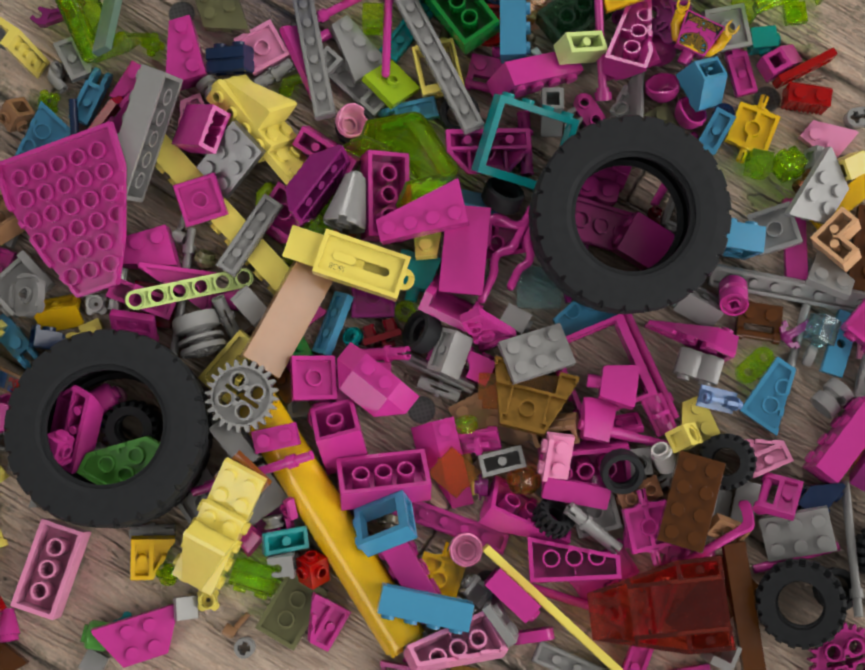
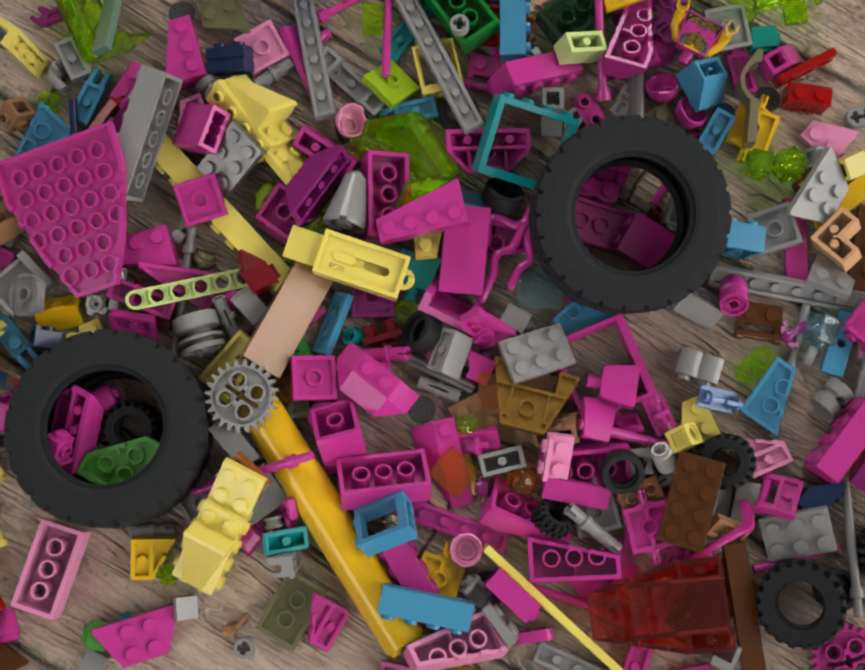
(151, 50): clear neon green plate -> none
(204, 605): light yellow plate -> none
(249, 235): light grey tile -> none
(253, 577): clear neon green brick -> none
(257, 273): none -> dark red wedge
(276, 438): dark pink plate -> none
(288, 84): clear neon green arm -> none
(312, 569): red brick -> none
(358, 51): light grey wing -> none
(459, 18): none -> light grey bush
(526, 163): dark pink pin -> none
(650, 364): dark pink bar -> none
(706, 339): dark pink wedge -> none
(749, 101): none -> dark tan piece

